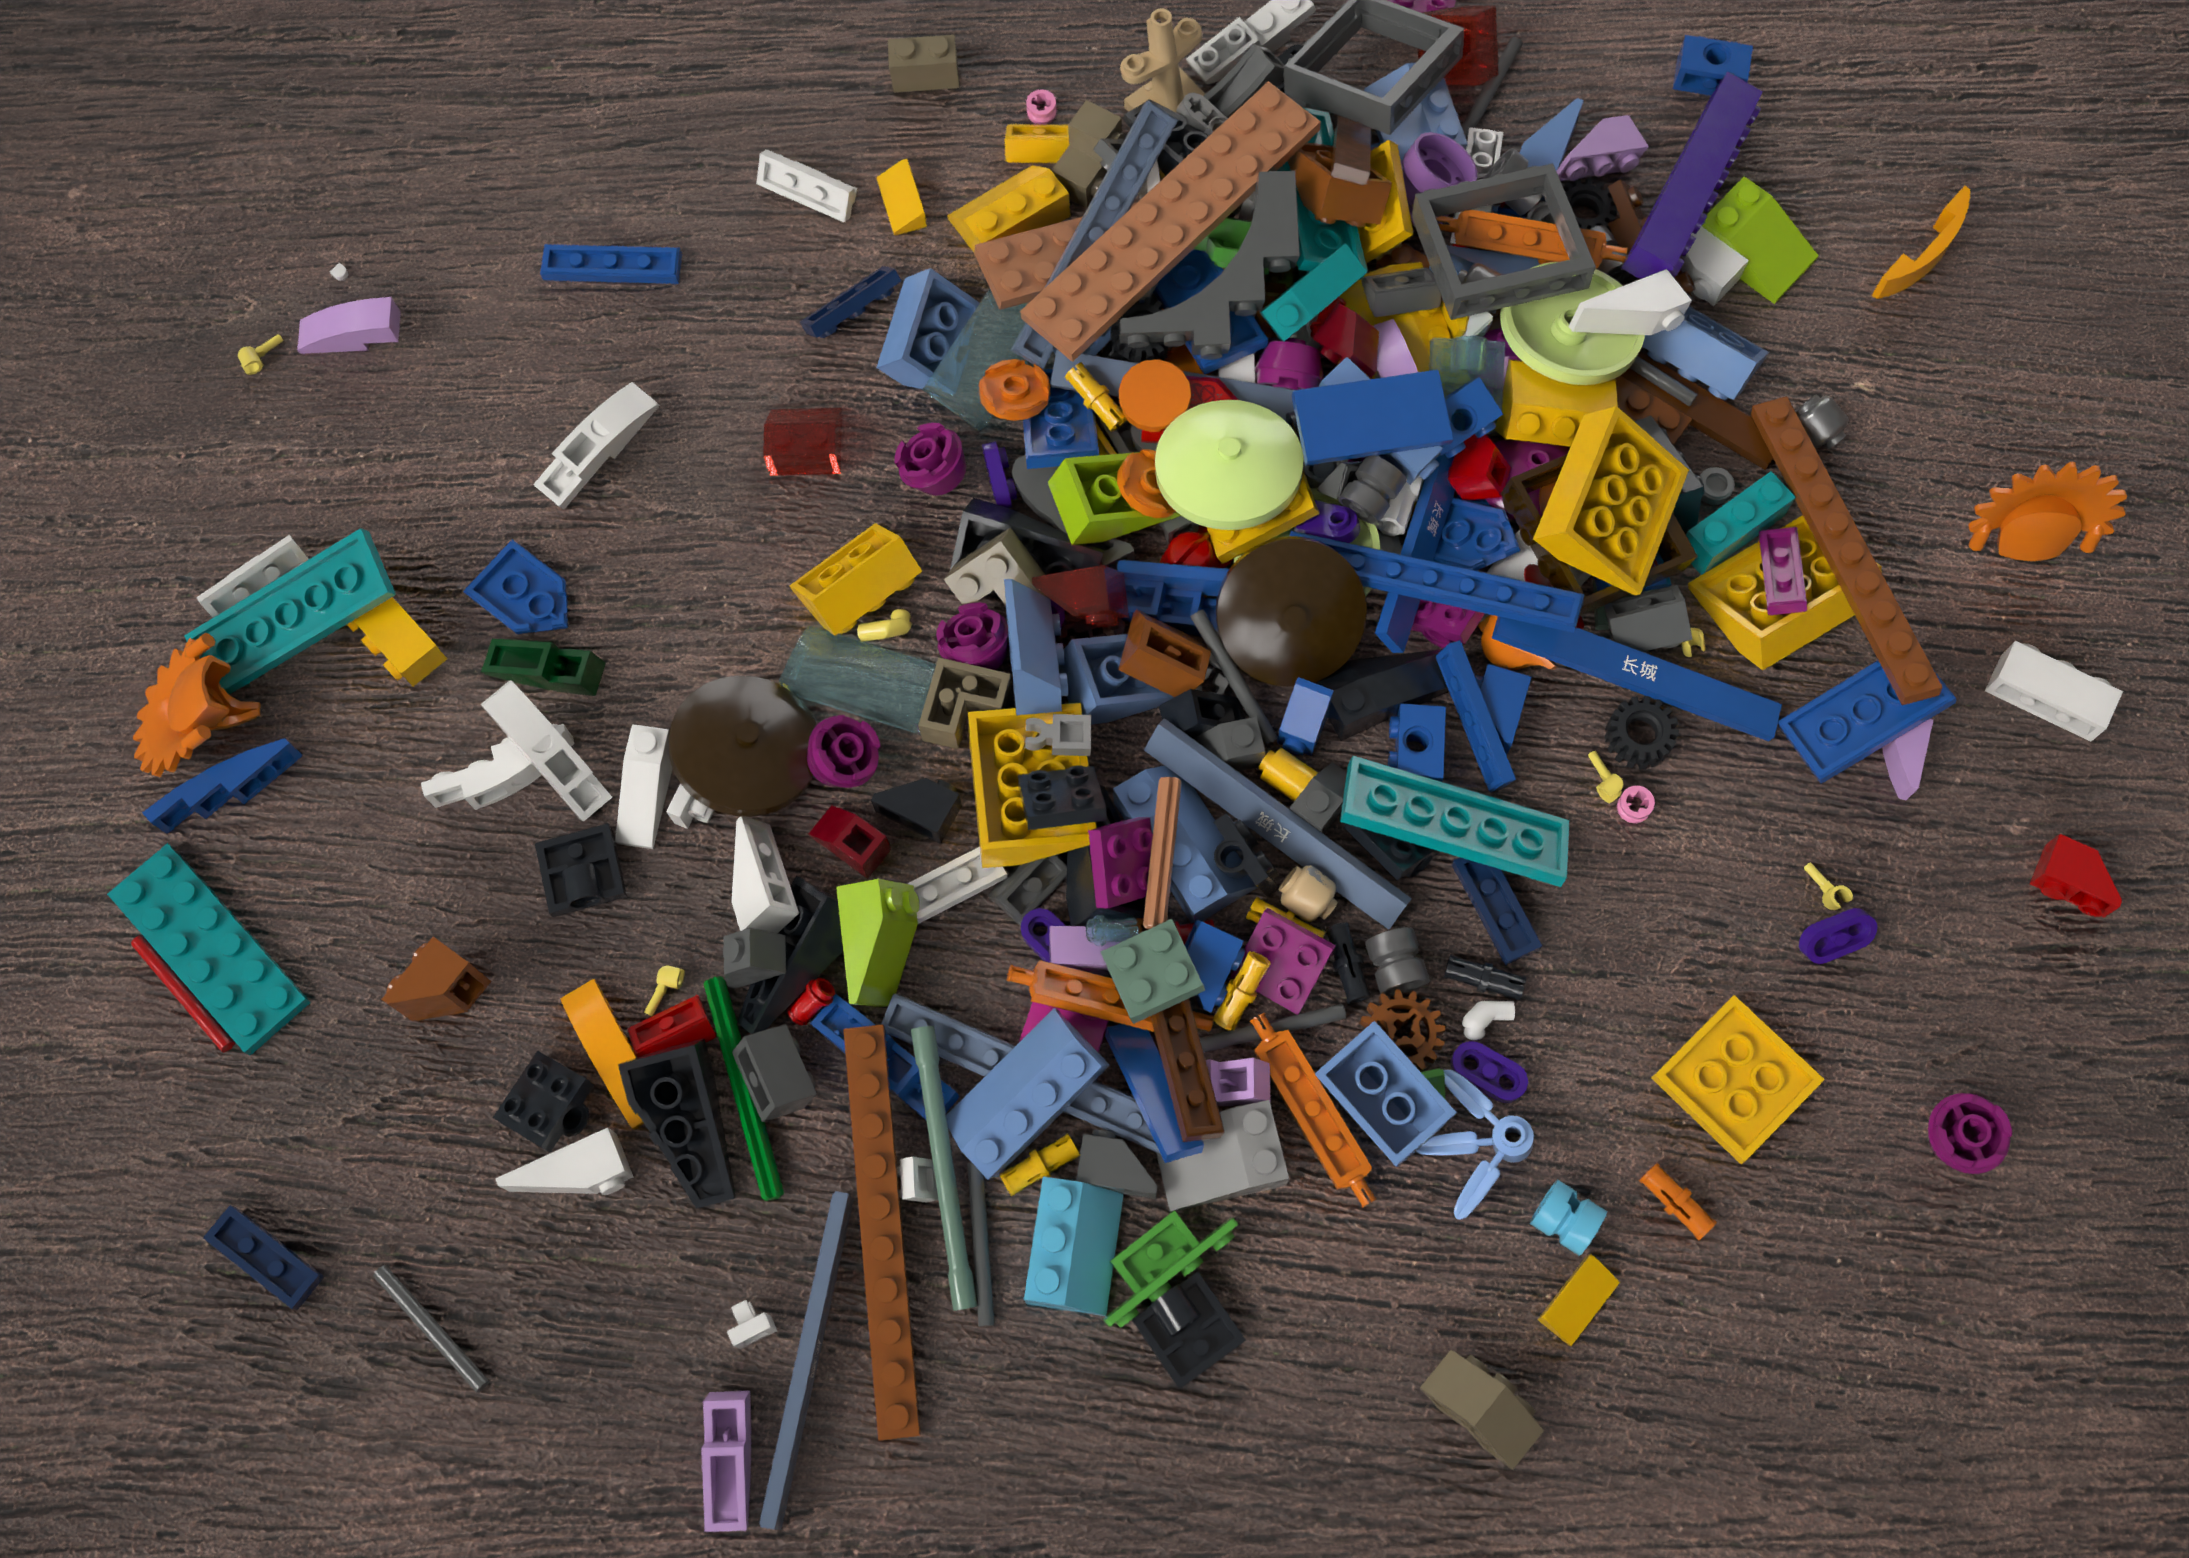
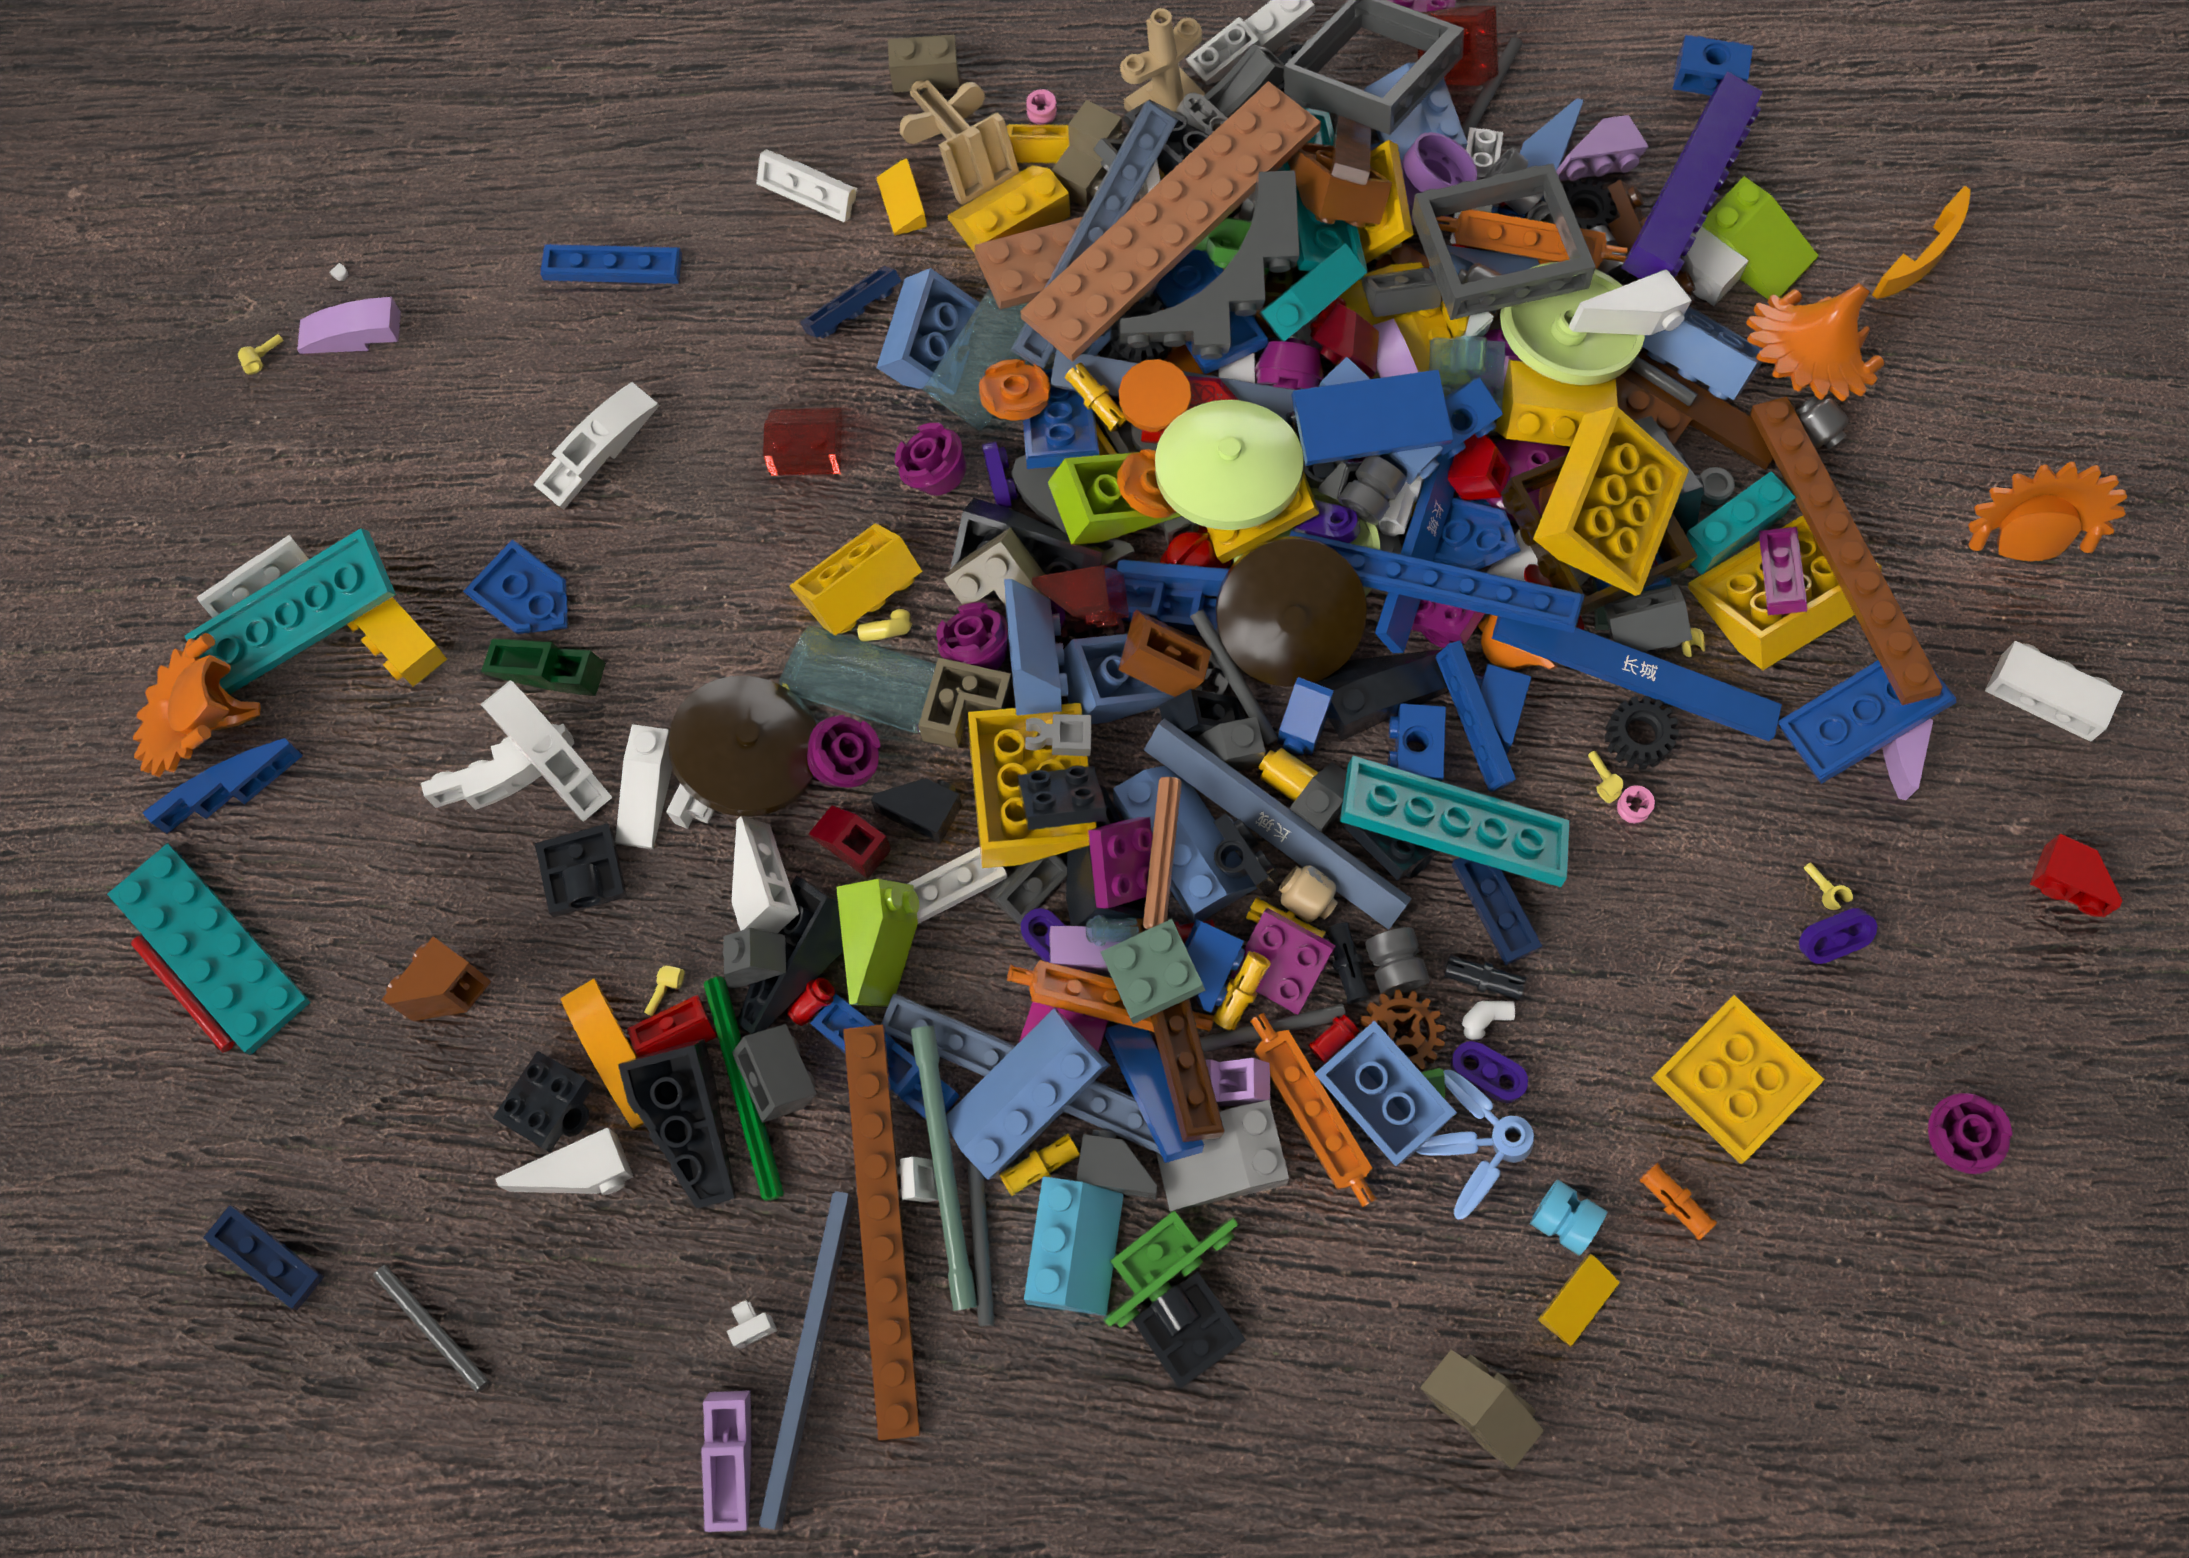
(973, 156): none -> tan piece
(1334, 1038): none -> red pin
(1816, 342): none -> orange piece

